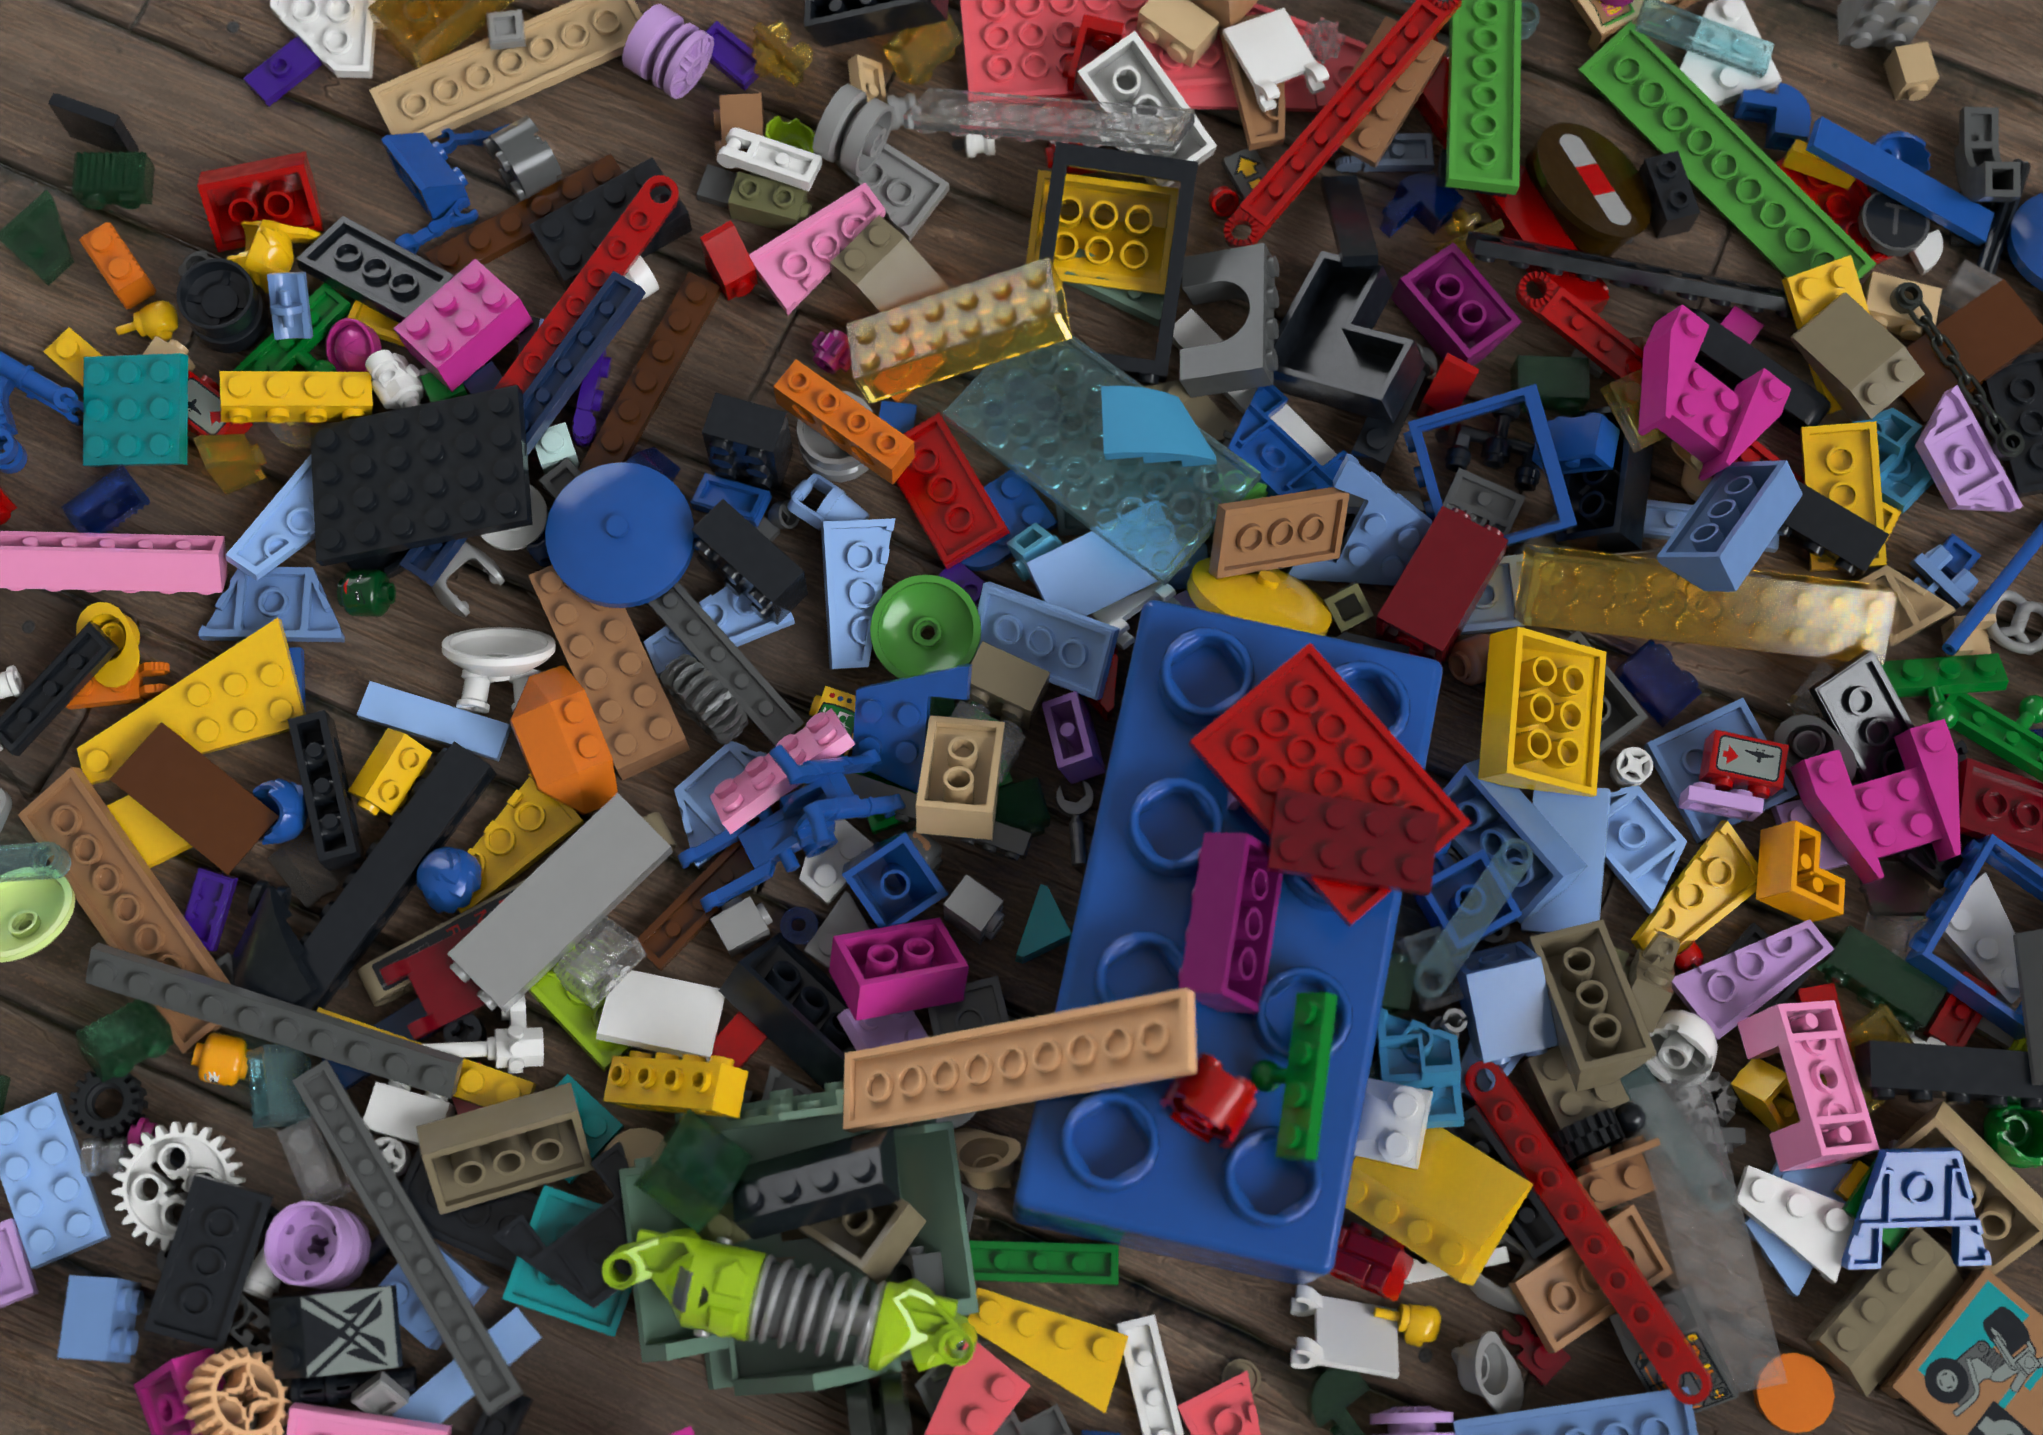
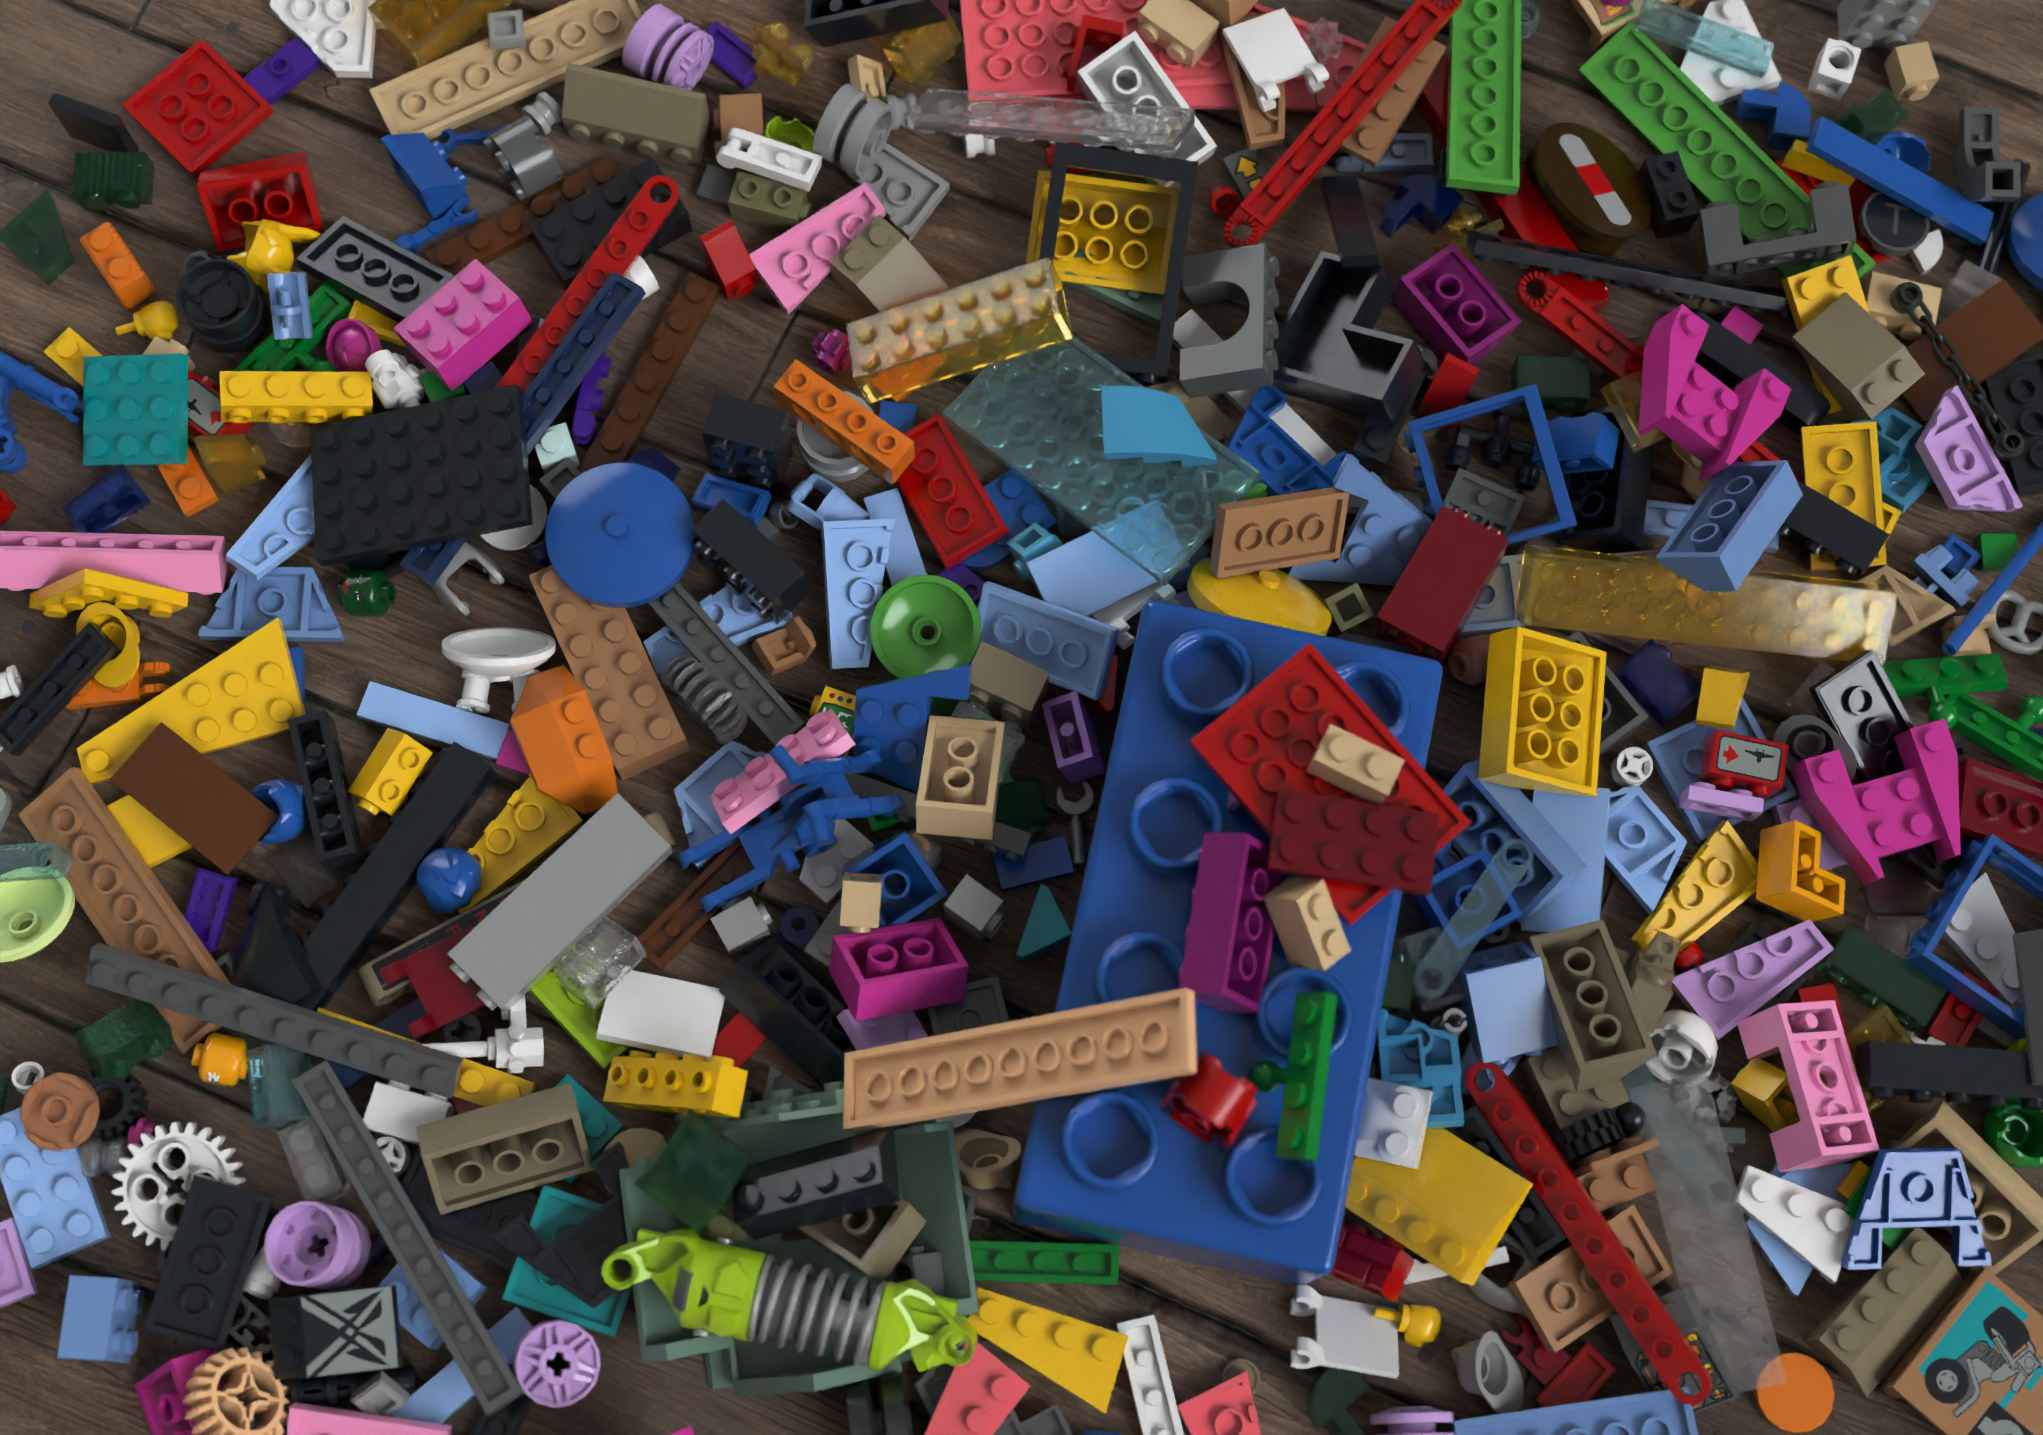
(23, 1075): none -> white hinge
(60, 1112): none -> nougat tile
(94, 586): none -> yellow plate
(189, 485): none -> orange hinge
(197, 108): none -> red plate
(511, 756): none -> dark pink tile
(540, 1345): none -> lavender wheel
(543, 112): none -> light grey wheel
(635, 114): none -> dark tan slope
(785, 646): none -> medium nougat bracket
(861, 901): none -> tan brick
(904, 555): none -> light blue tile
(1043, 863): none -> blue tile
(1307, 923): none -> tan brick
(1355, 765): none -> tan brick
(1577, 1379): none -> red tile
(1721, 696): none -> yellow slope
(1828, 79): none -> white brick
(1829, 226): none -> dark grey plate
(1874, 117): none -> clear green brick
(1996, 551): none -> green tile

